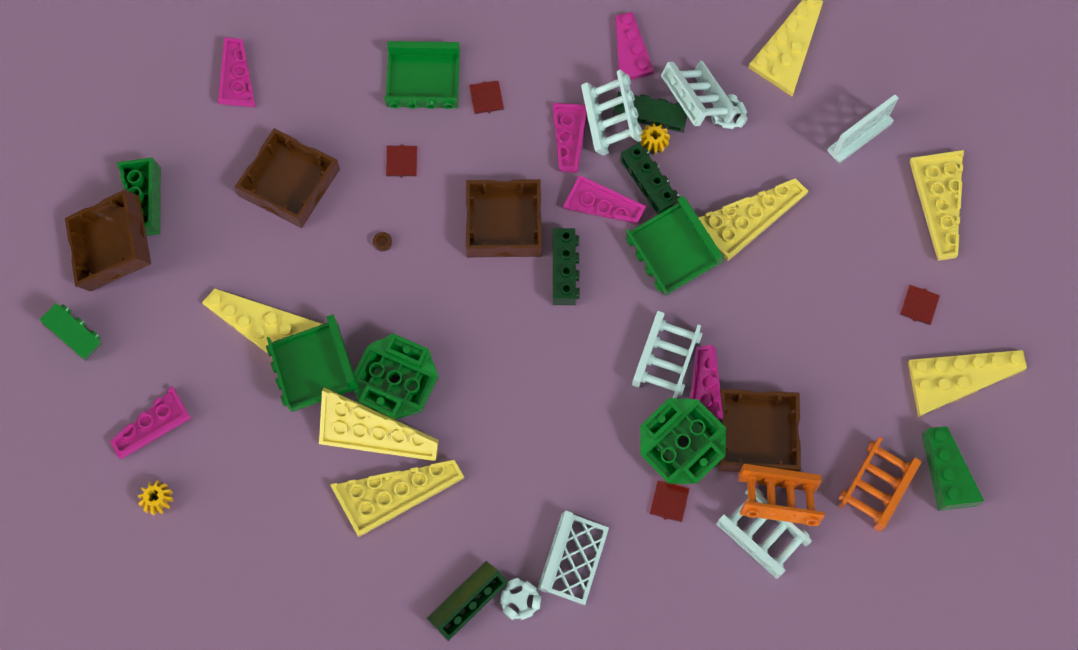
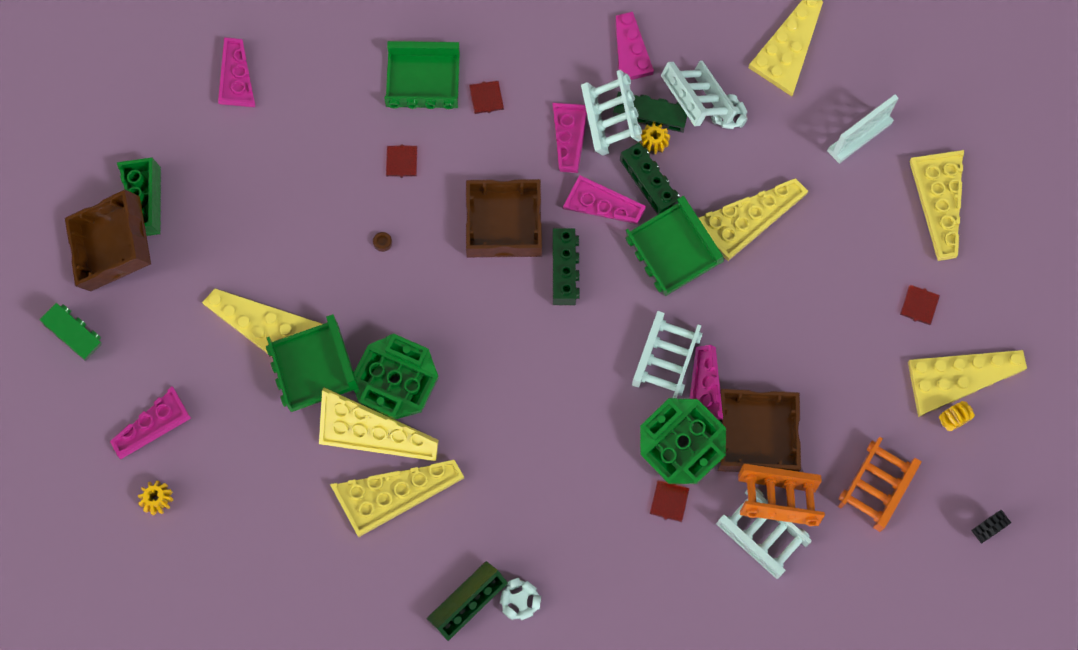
(287, 178): reddish brown tile -> none
(559, 547): light aqua fence -> none
(949, 473): green wedge -> none
(956, 416): none -> yellow gear
(991, 526): none -> black tyre

